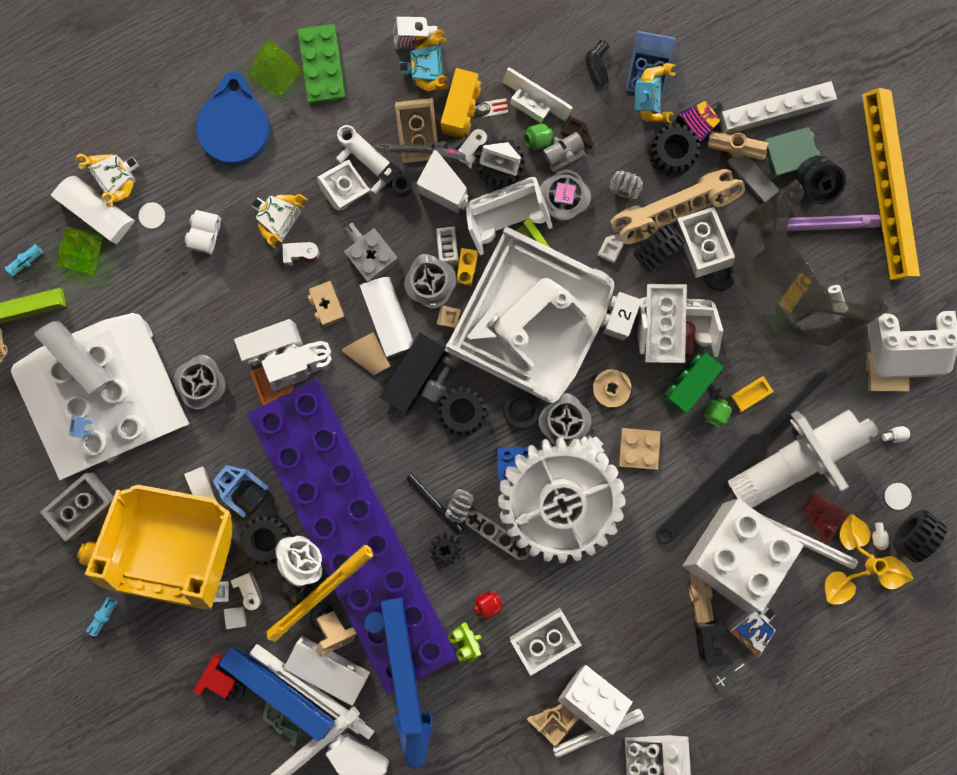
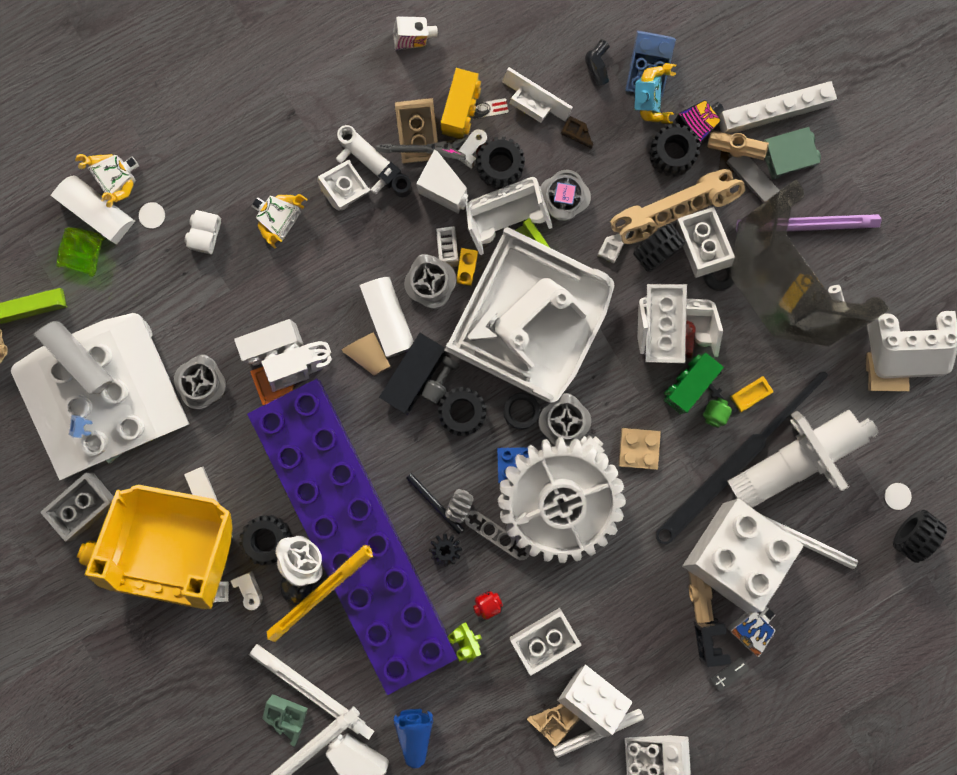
(24, 260): medium azure pin -> none
(102, 616): medium azure pin -> none
(219, 682): red piece -> none
(233, 123): blue piece -> none
(235, 617): white tile -> none
(251, 498): medium blue piece -> none
(274, 68): clear neon green slope -> none
(277, 693): blue piece -> none
(299, 251): white leg -> none
(321, 64): bright green plate -> none
(327, 672): white brick -> none
(332, 629): tan piece -> none
(334, 312): tan brick -> none
(364, 246): light grey brick -> none
(374, 622): blue tile -> none
(402, 666): blue piece -> none
(427, 64): torso -> none
(448, 316): tan plate -> none
(501, 157): white slope -> none
(538, 137): bright green head -> none
(564, 151): light grey pin -> none
(616, 378): tan plate -> none
(621, 316): white brick -> none
(626, 184): light grey gear -> none
(821, 179): black wheel -> none
(825, 516): clear red slope -> none
(880, 537): white cylinder -> none
(890, 184): yellow brick -> none
(890, 570): yellow plant -> none
(897, 434): white cylinder -> none

